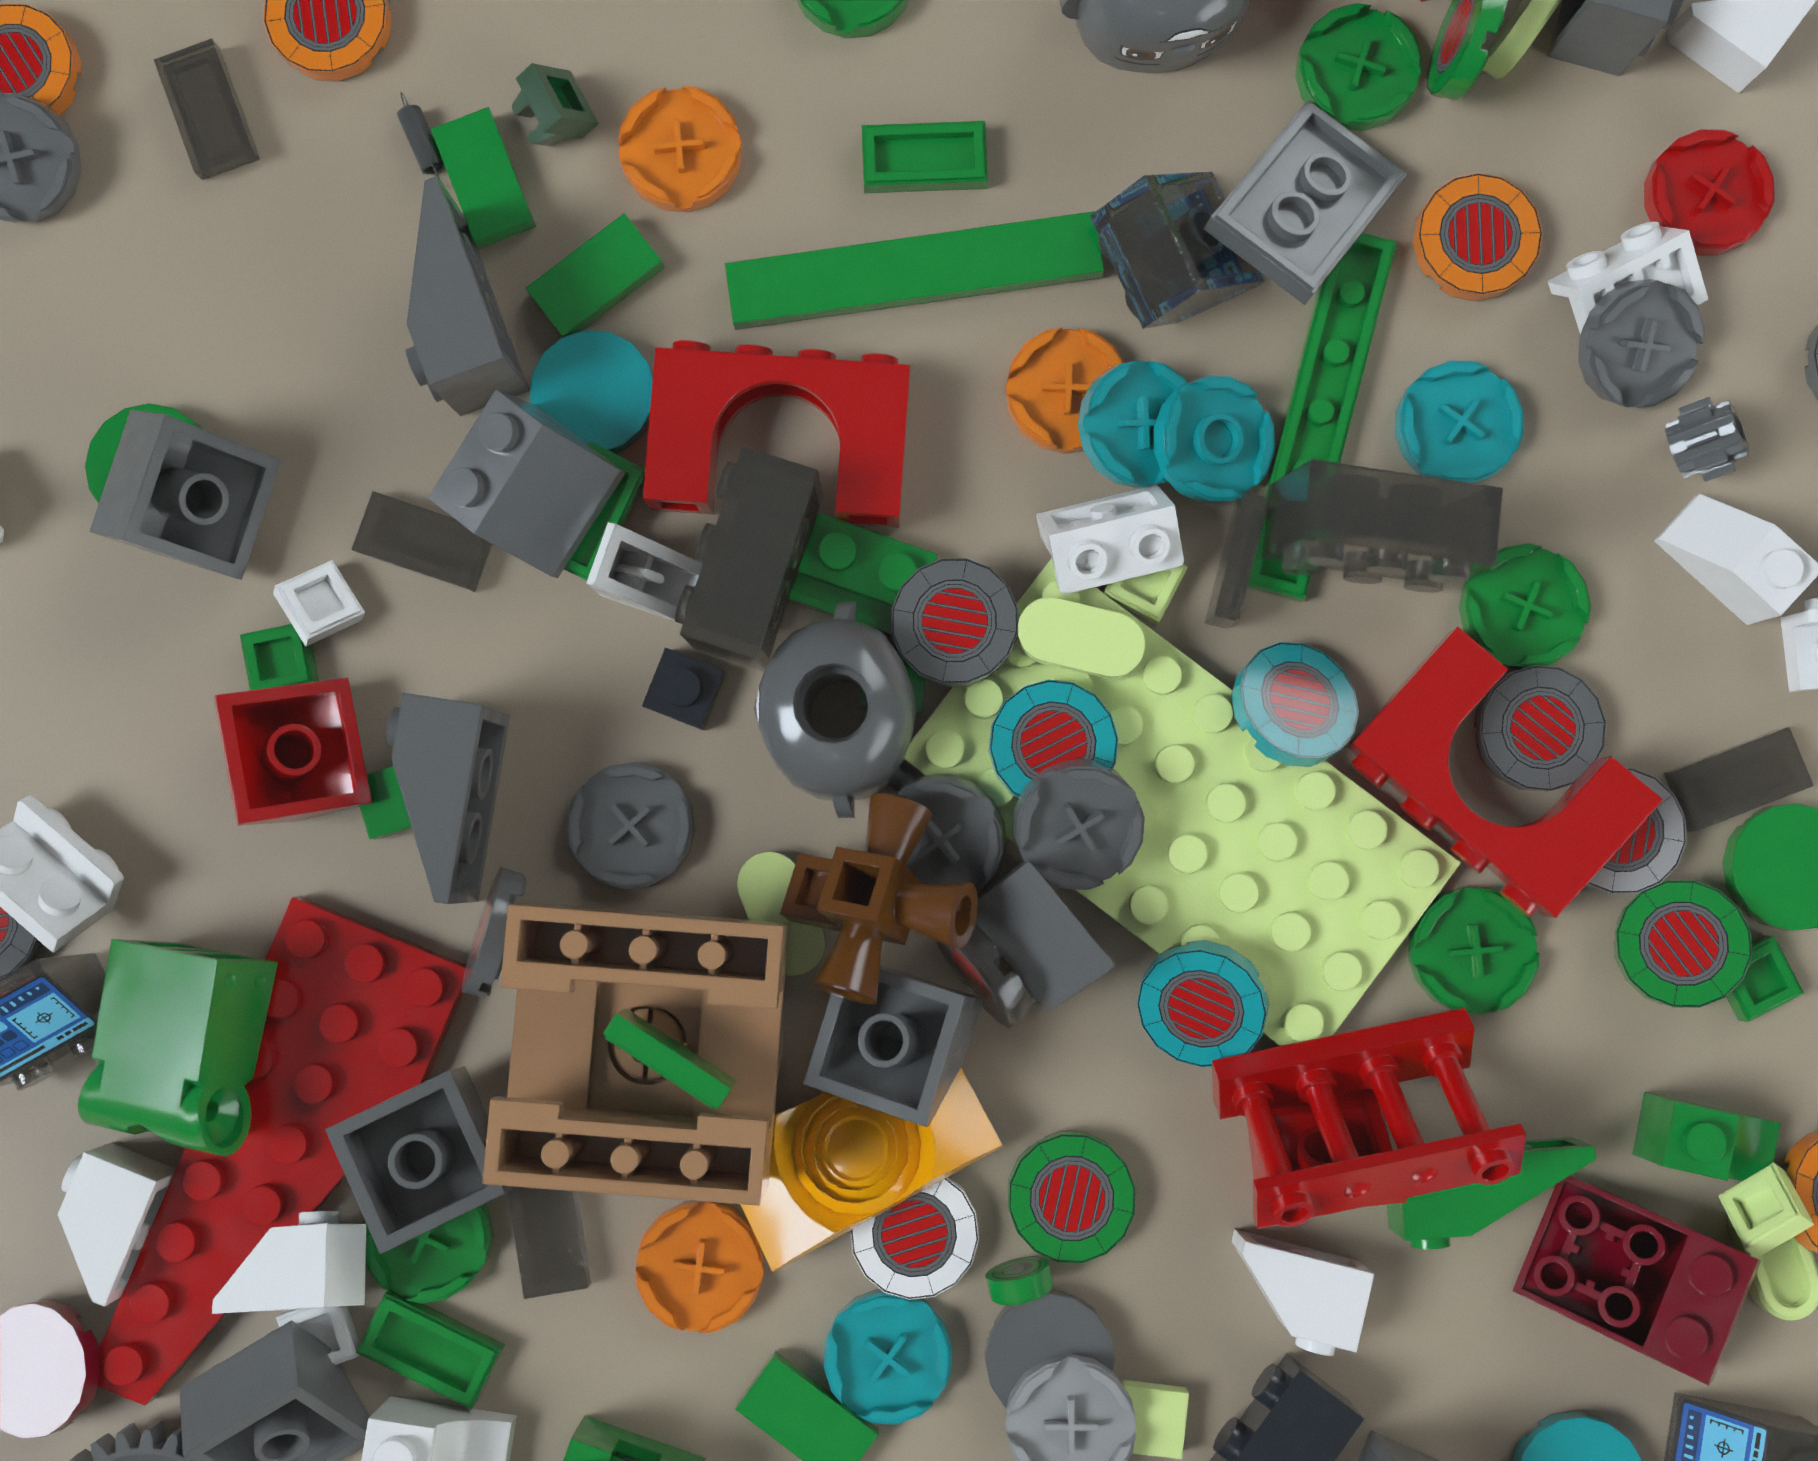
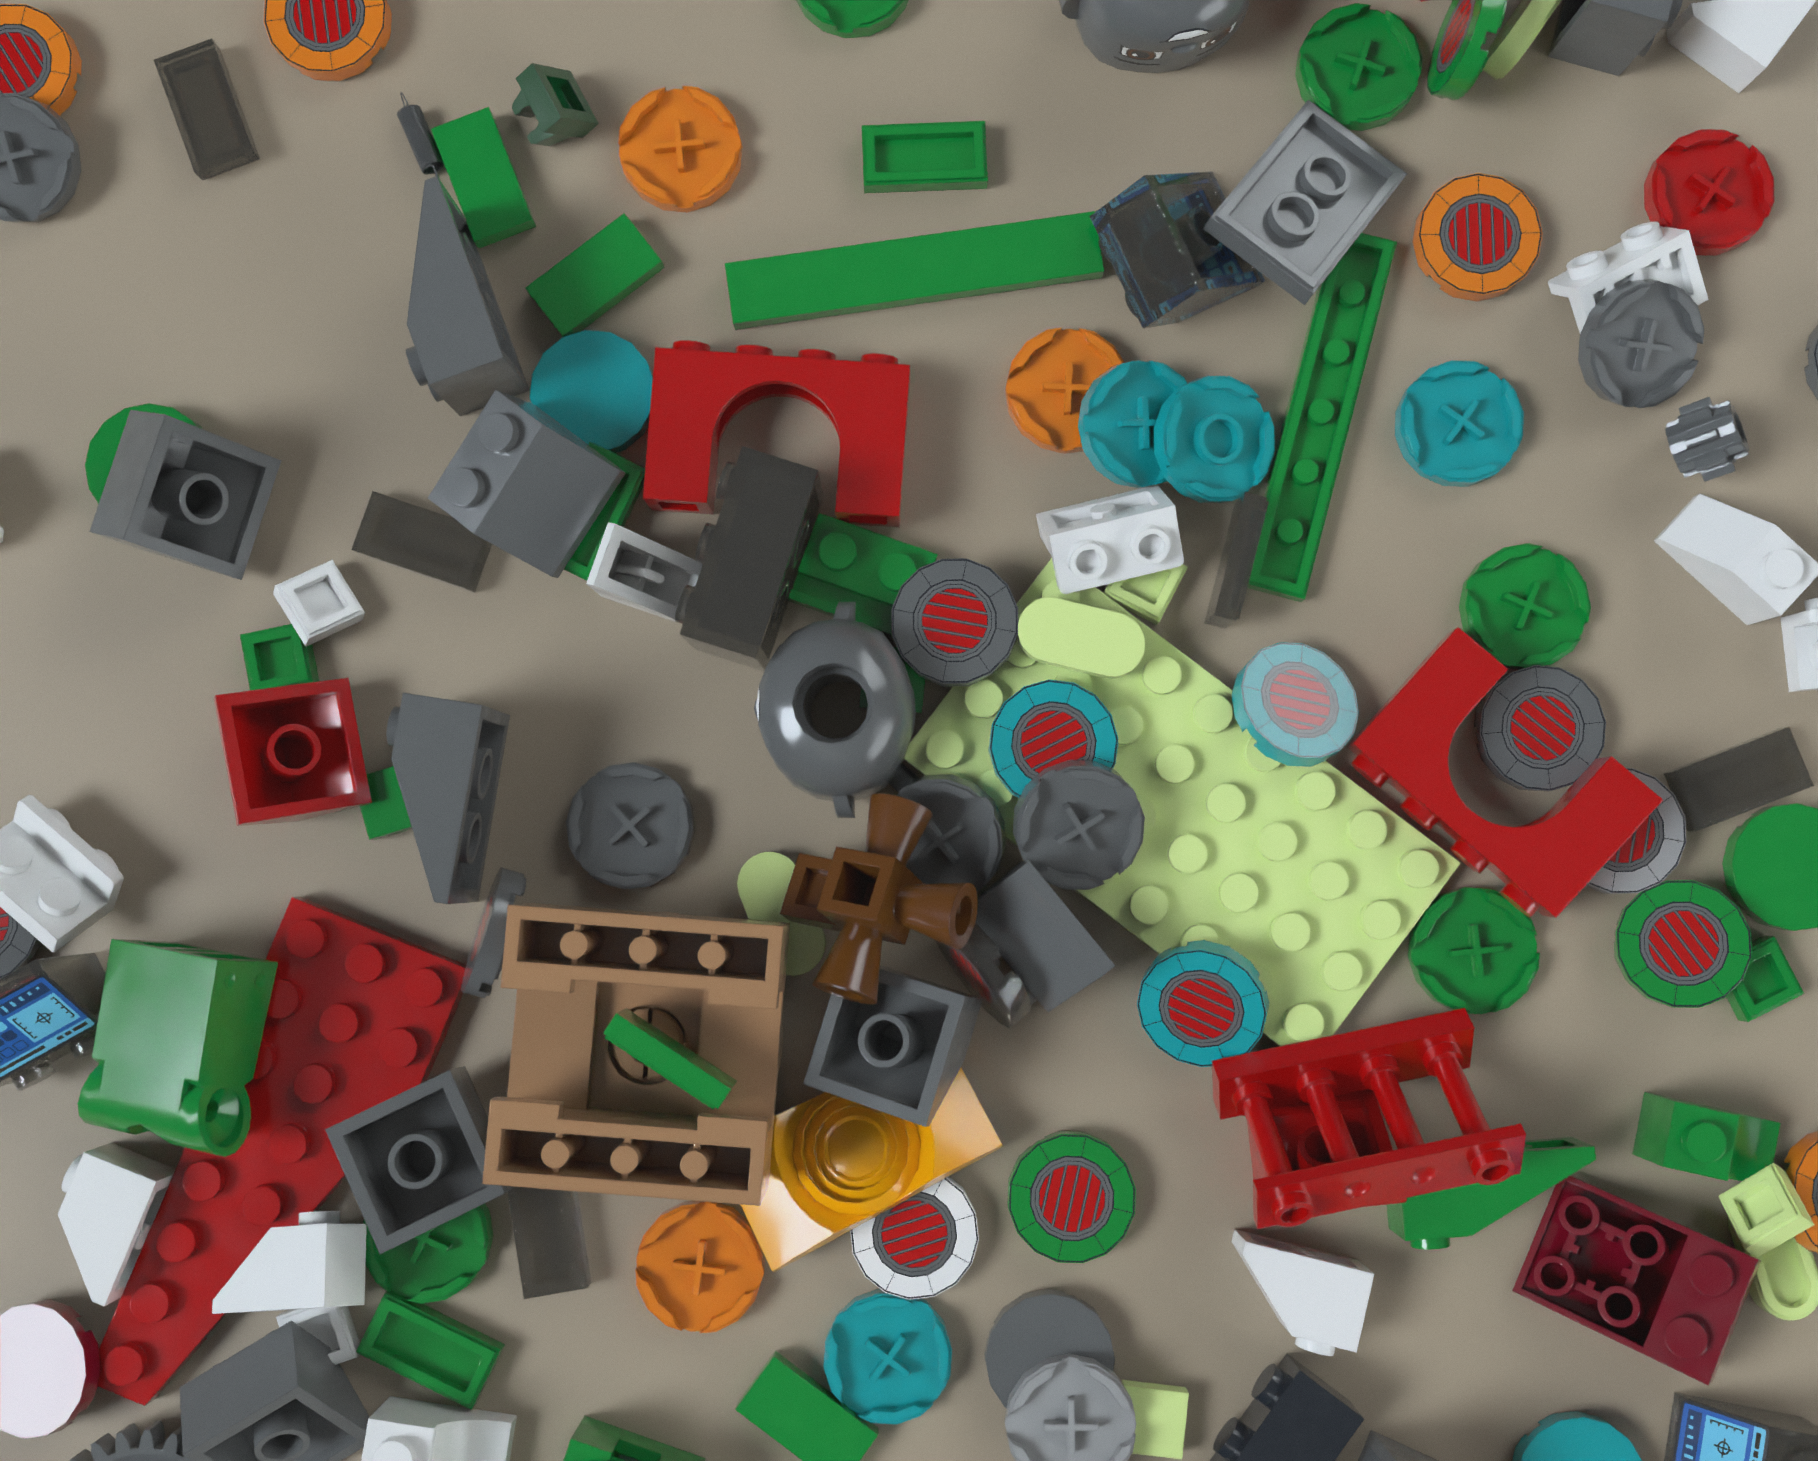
(684, 689): black plate -> none
(1019, 1280): green tile -> none
(1381, 525): clear smoke brick -> none

